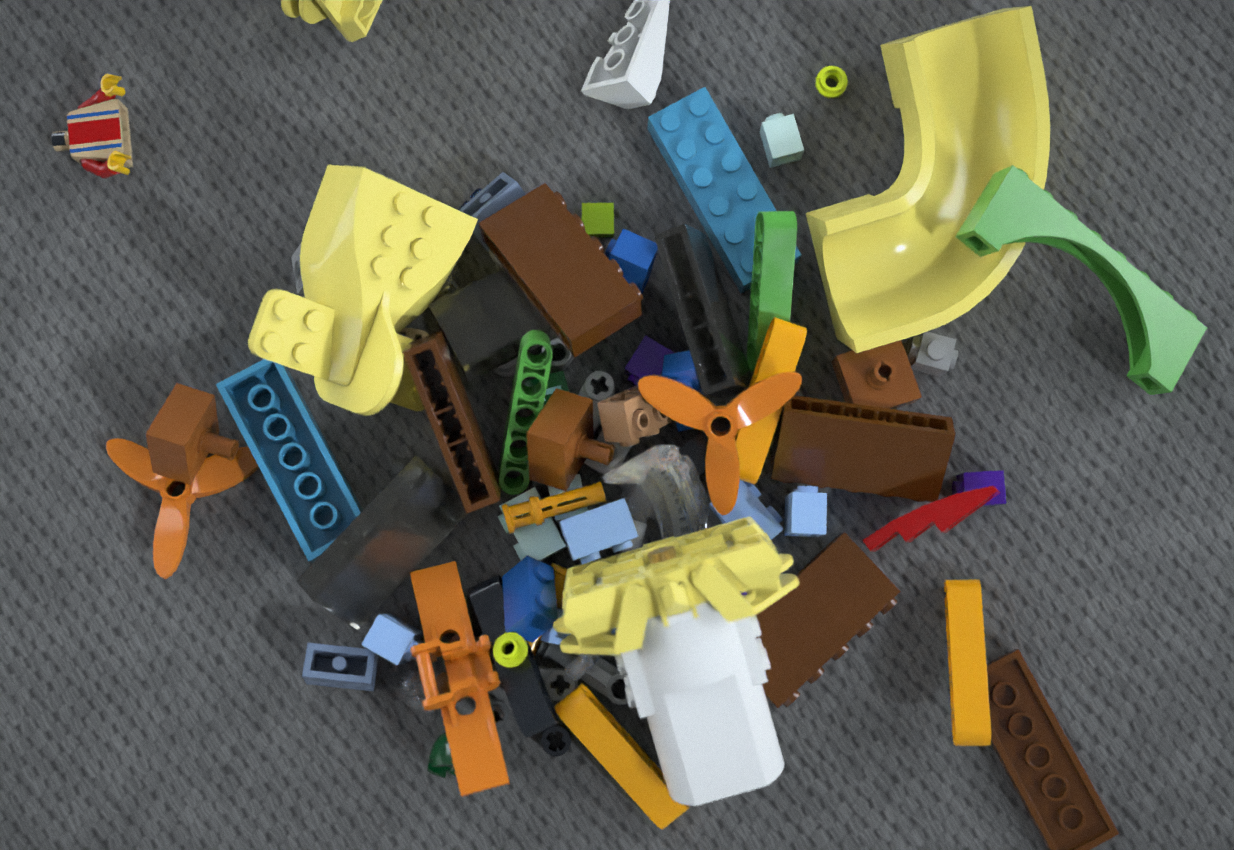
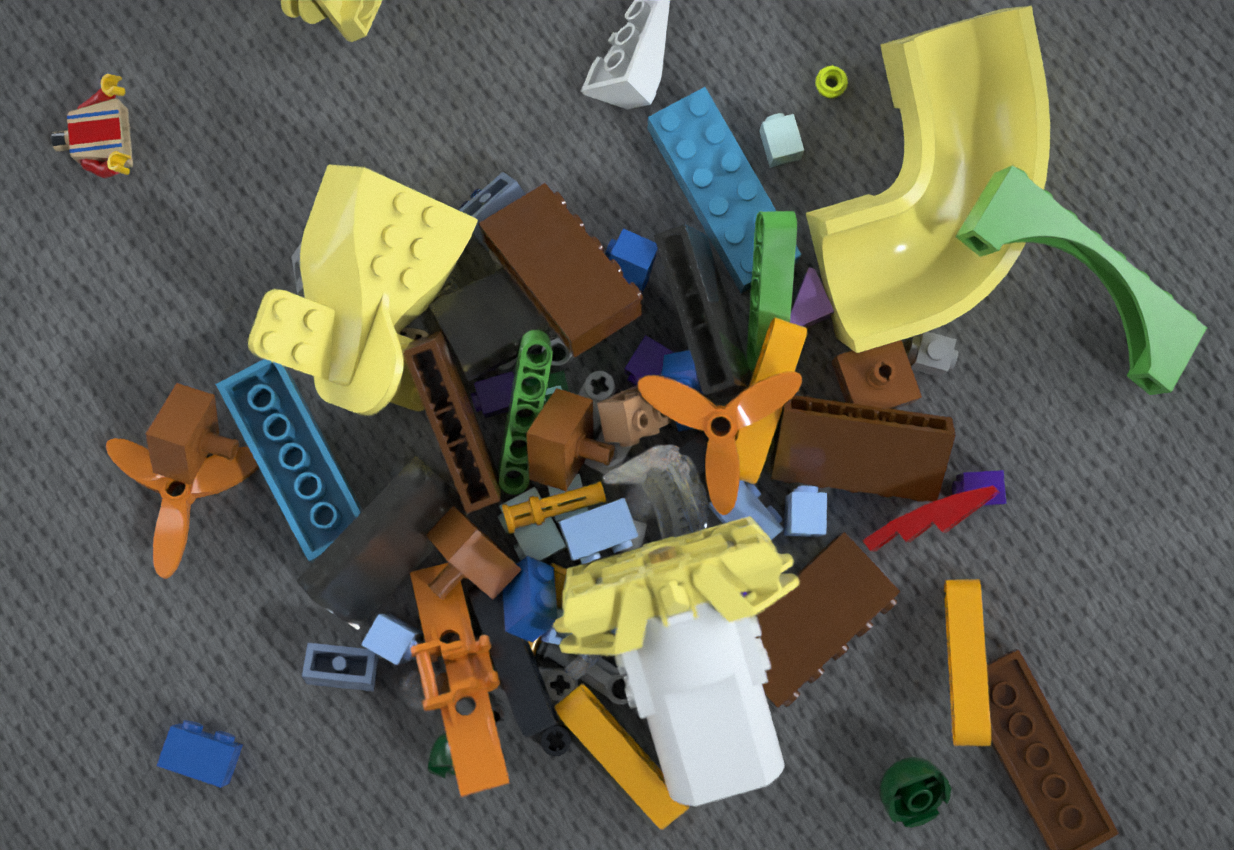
(200, 753): none -> blue brick
(469, 556): none -> dark orange brick
(493, 394): none -> dark purple brick
(518, 654): neon yellow plate -> none
(598, 219): lime tile -> none
(811, 302): none -> medium lavender slope
(913, 791): none -> dark green cylinder

